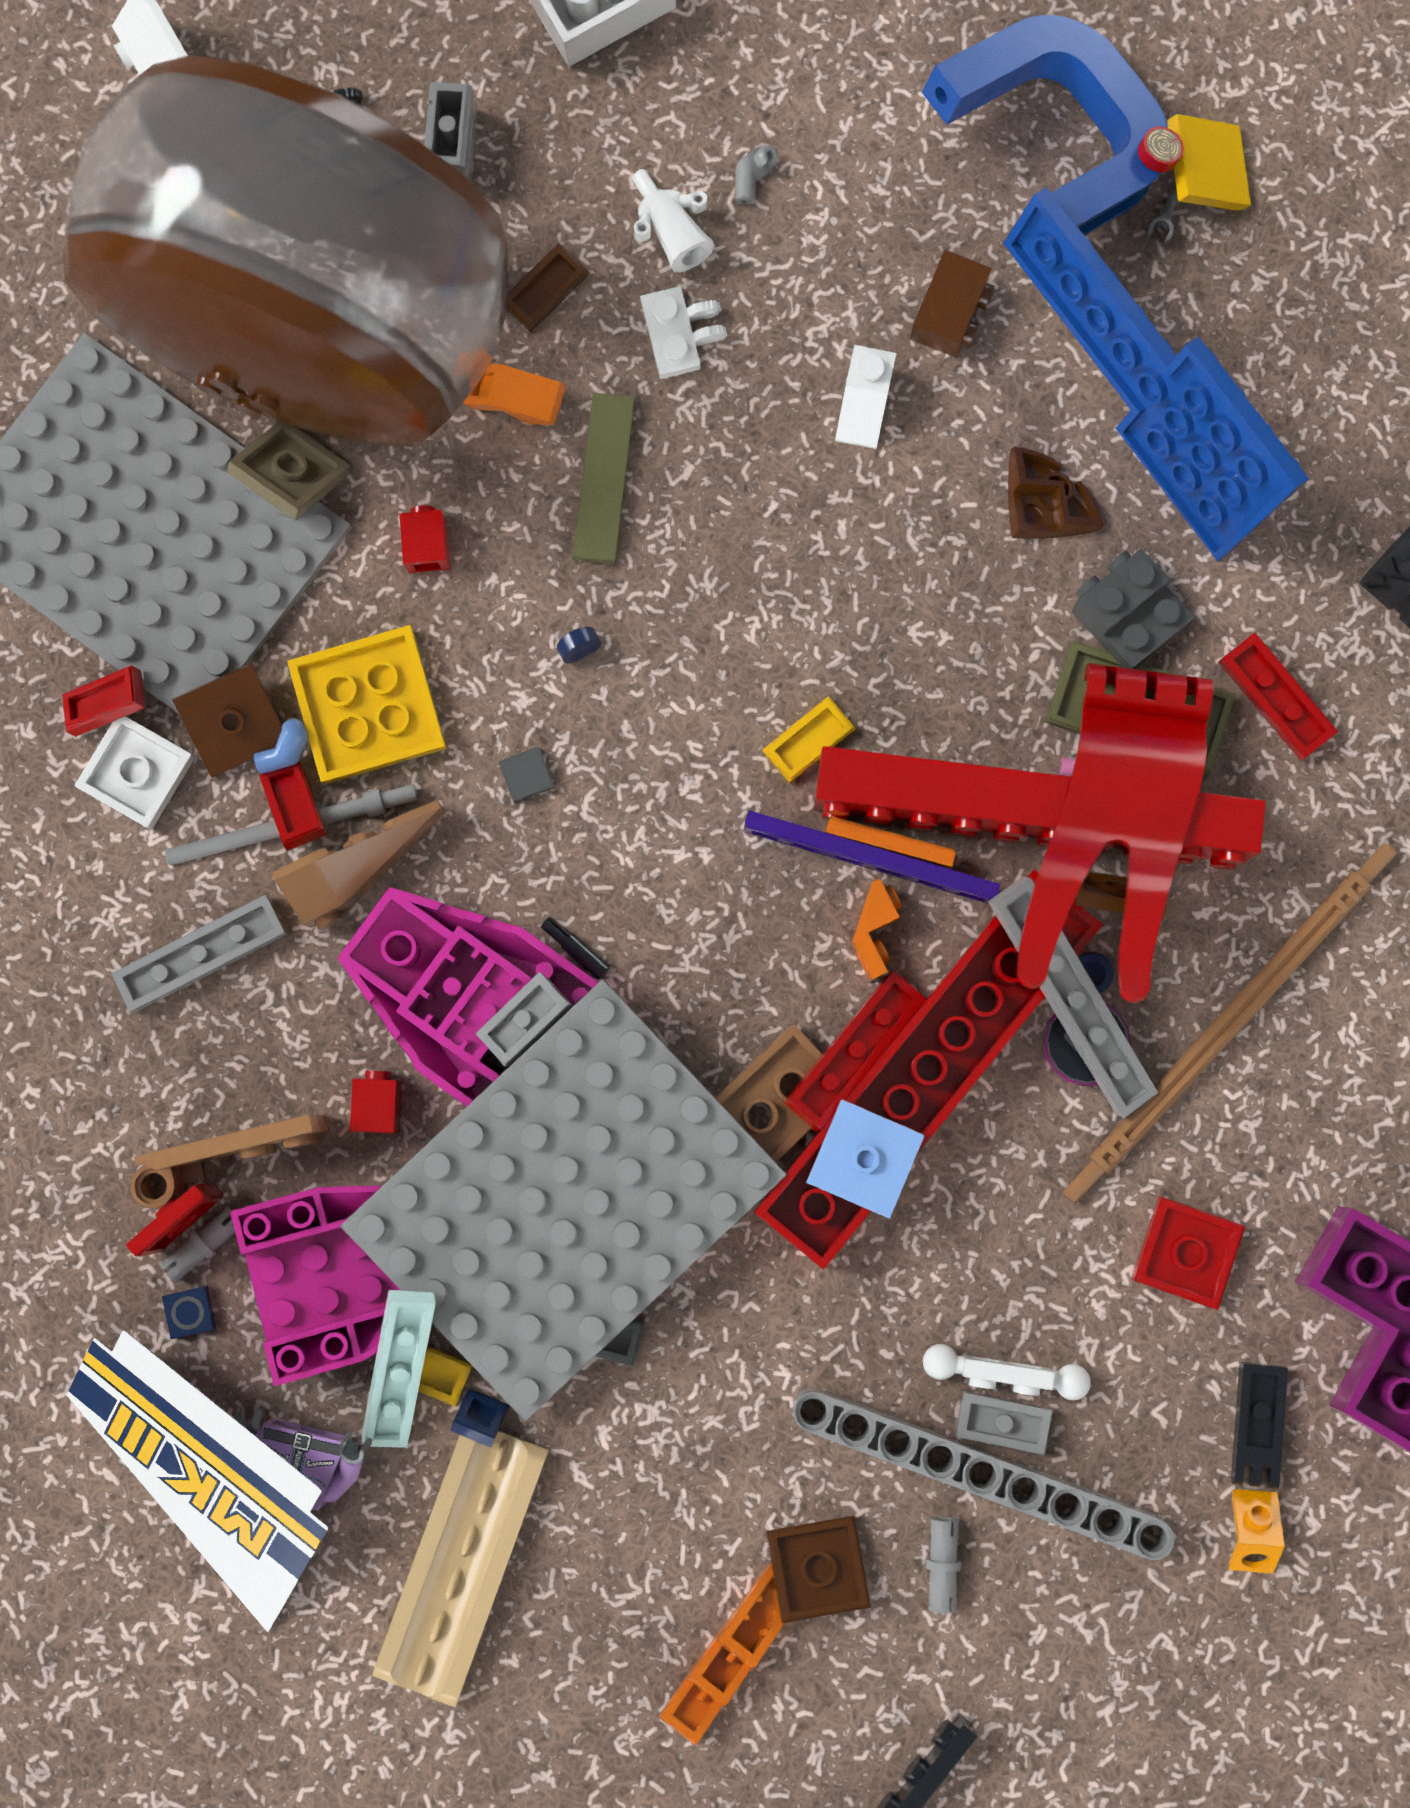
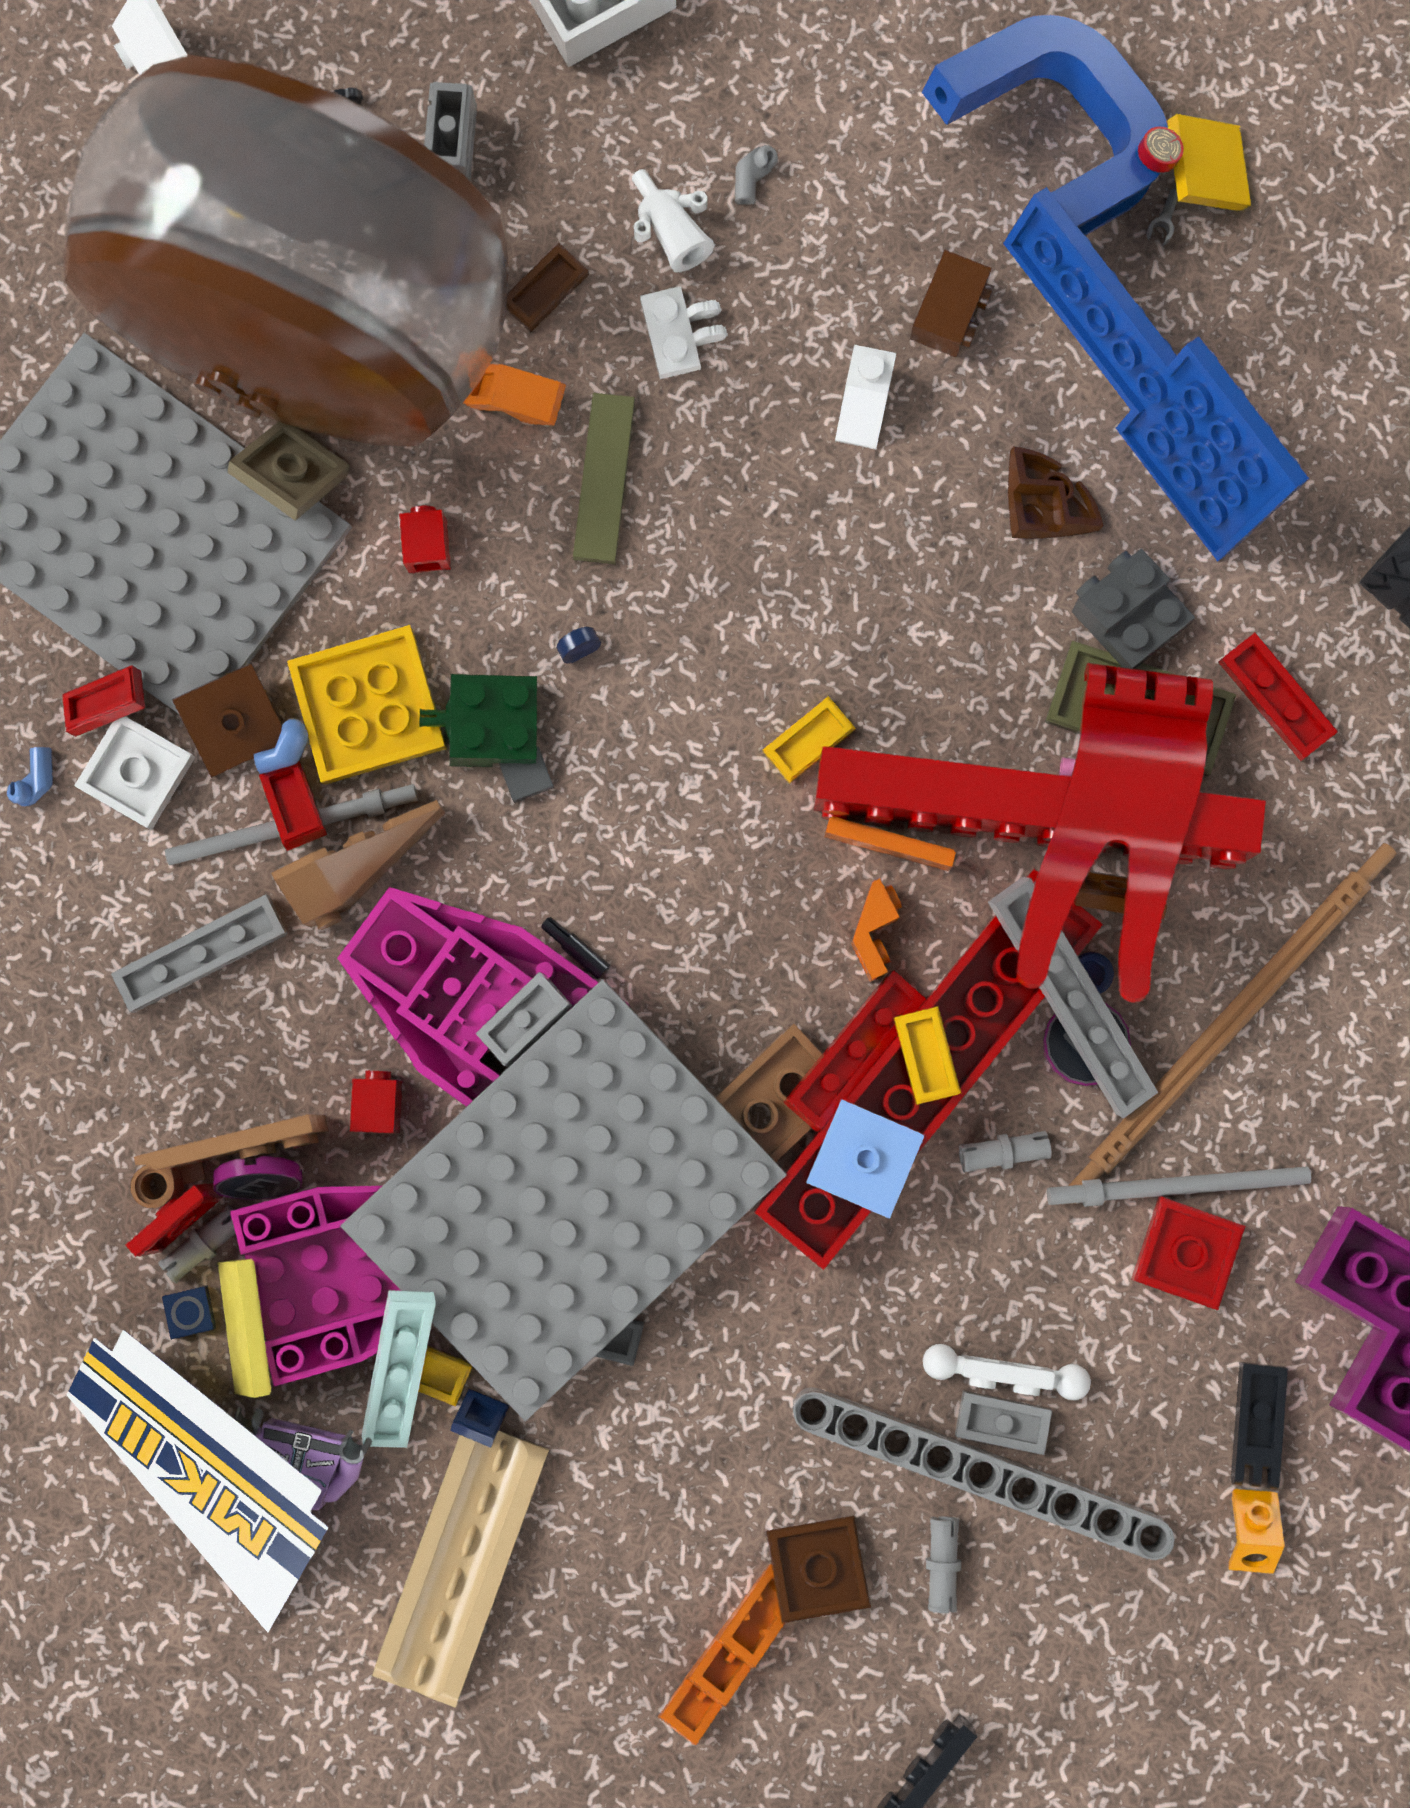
(37, 782): none -> medium blue arm
(244, 1328): none -> light yellow tile
(265, 1179): none -> tile
(488, 720): none -> dark green plate
(870, 857): dark purple tile -> none
(927, 1055): none -> yellow tile
(1004, 1151): none -> light grey pin
(1095, 1192): none -> light grey bar

